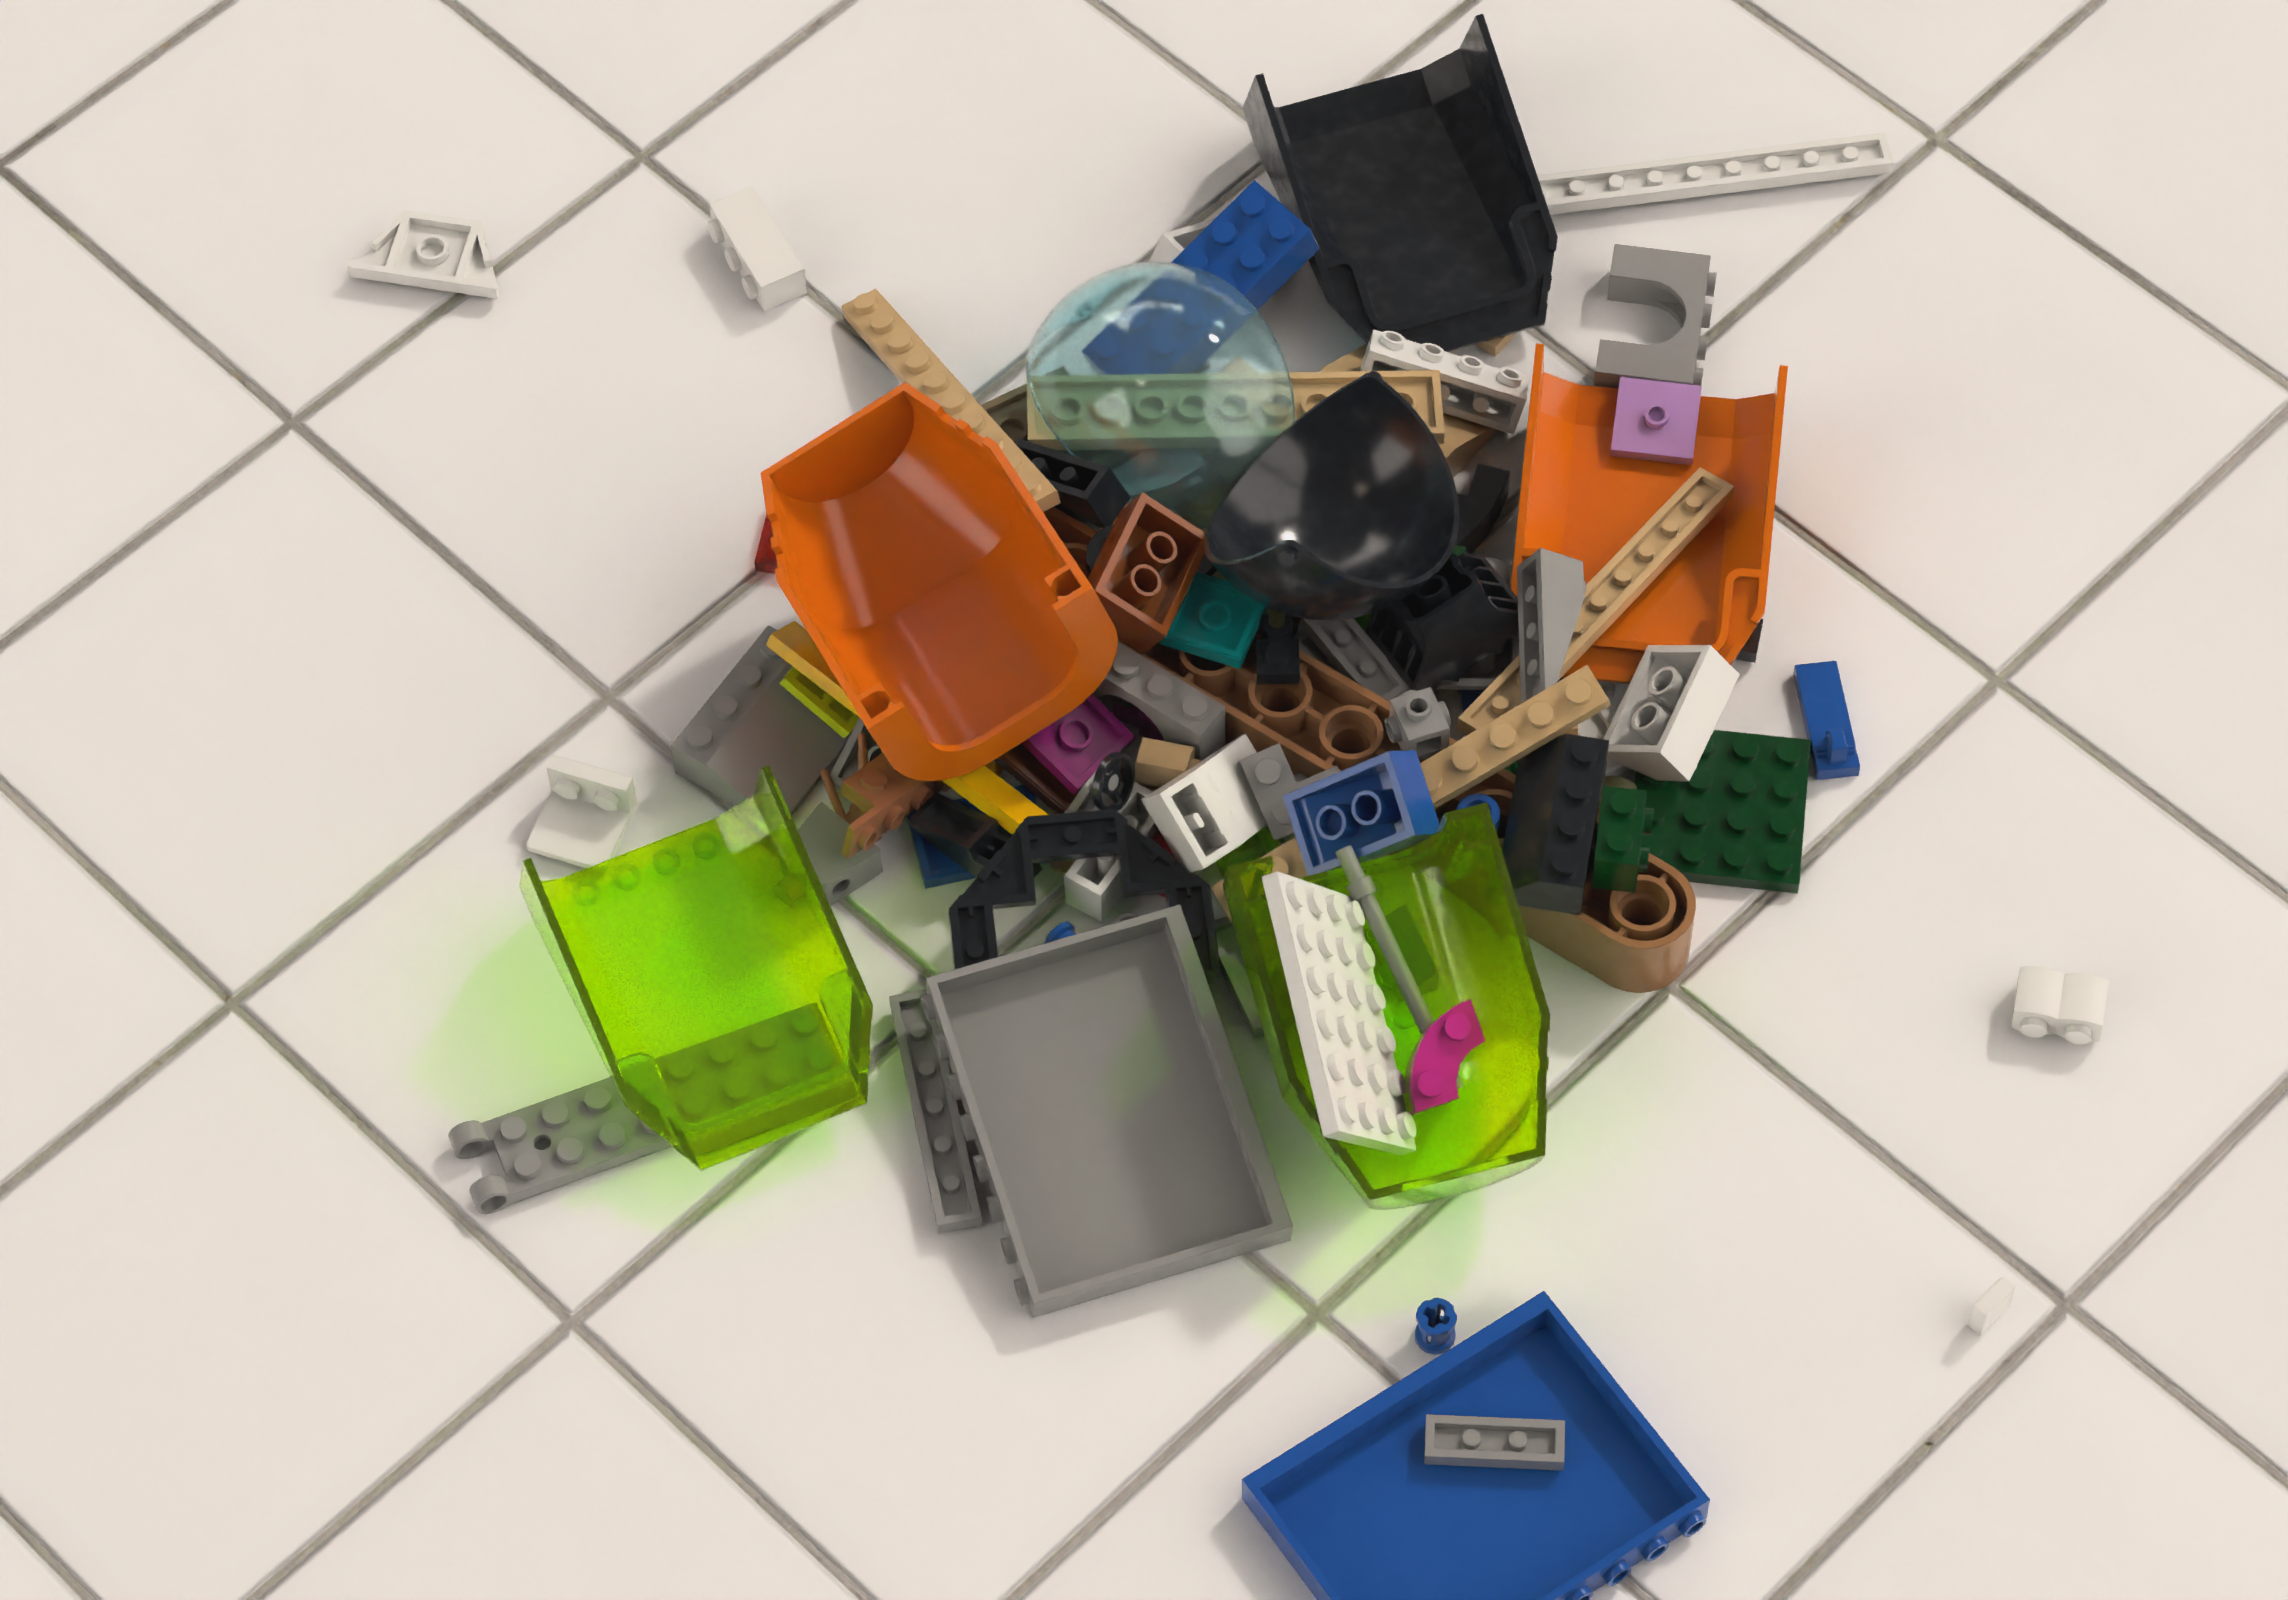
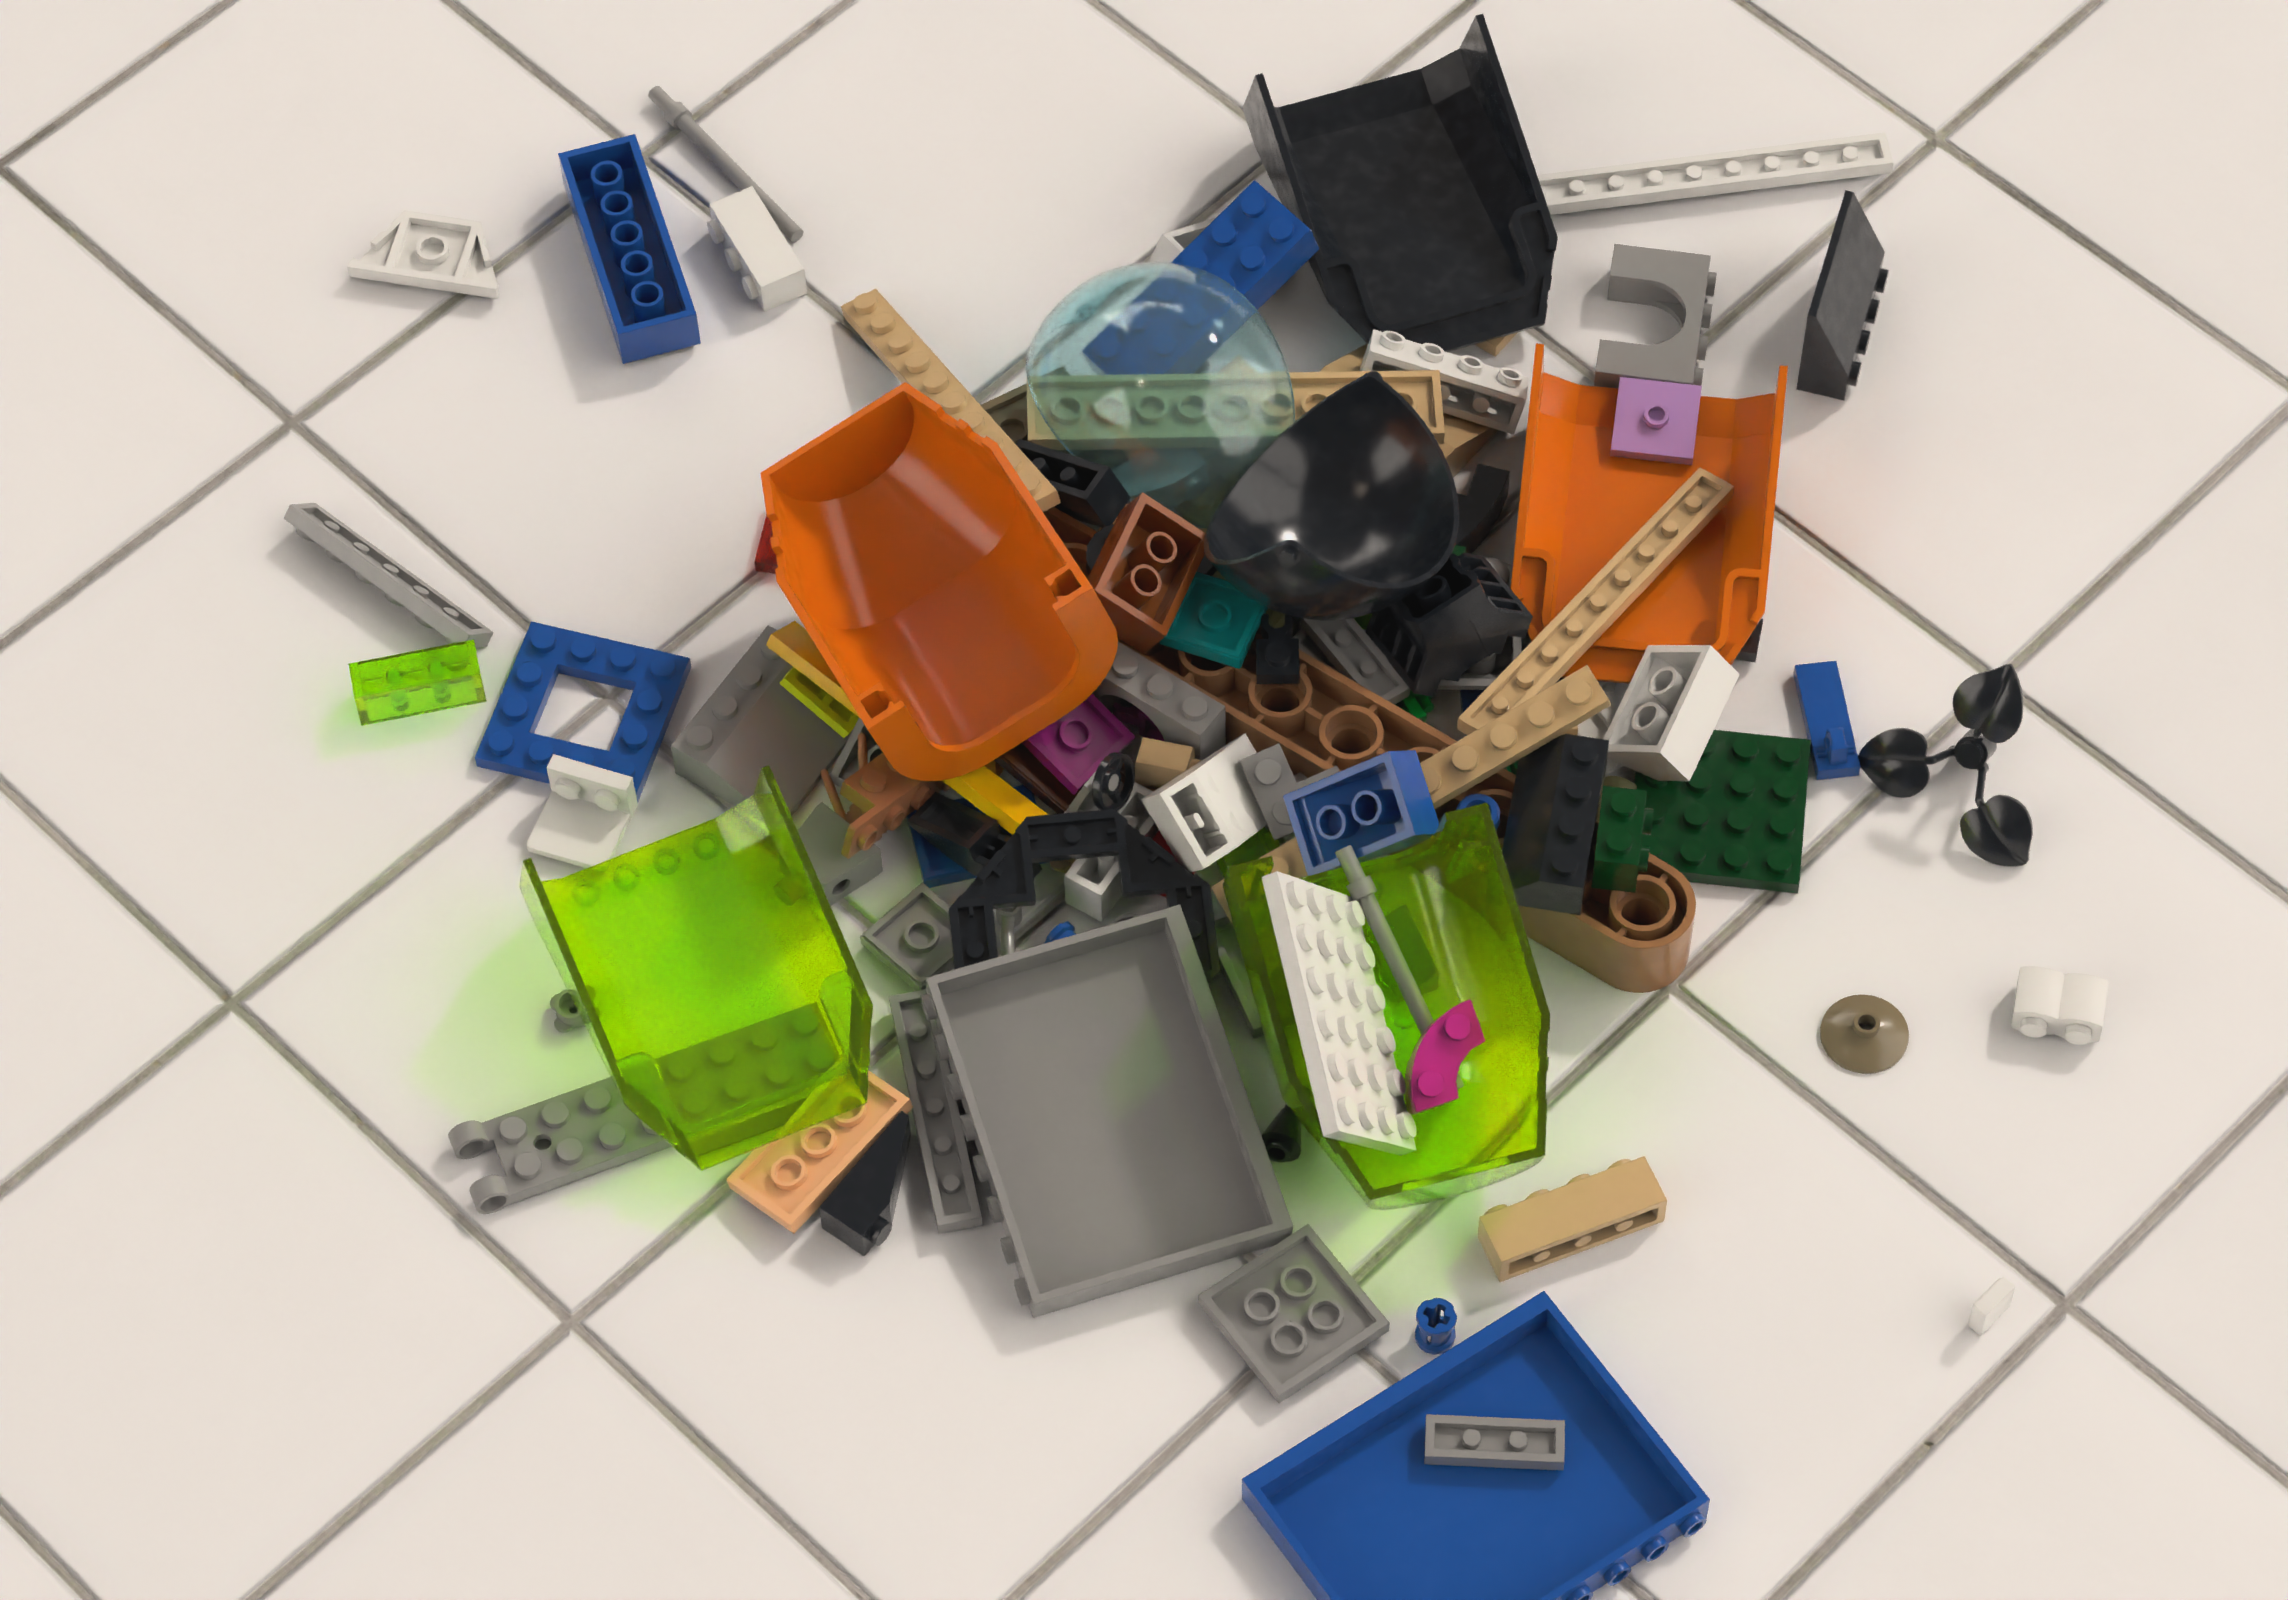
(388, 575): none -> light grey plate
(417, 682): none -> clear neon green brick
(549, 651): none -> blue plate
(562, 1005): none -> light grey plate
(629, 249): none -> blue brick
(681, 118): none -> light grey bar
(801, 1170): none -> light nougat plate
(866, 1199): none -> black slope
(913, 937): none -> light grey plate
(1008, 922): none -> light grey piece
(1283, 1137): none -> black cone
(1293, 1313): none -> light grey plate
(1419, 722): light grey brick -> none
(1549, 605): light grey slope -> none
(1571, 1218): none -> tan brick
(1843, 305): none -> slope
(1859, 1048): none -> dark tan dish
(1993, 711): none -> black plant

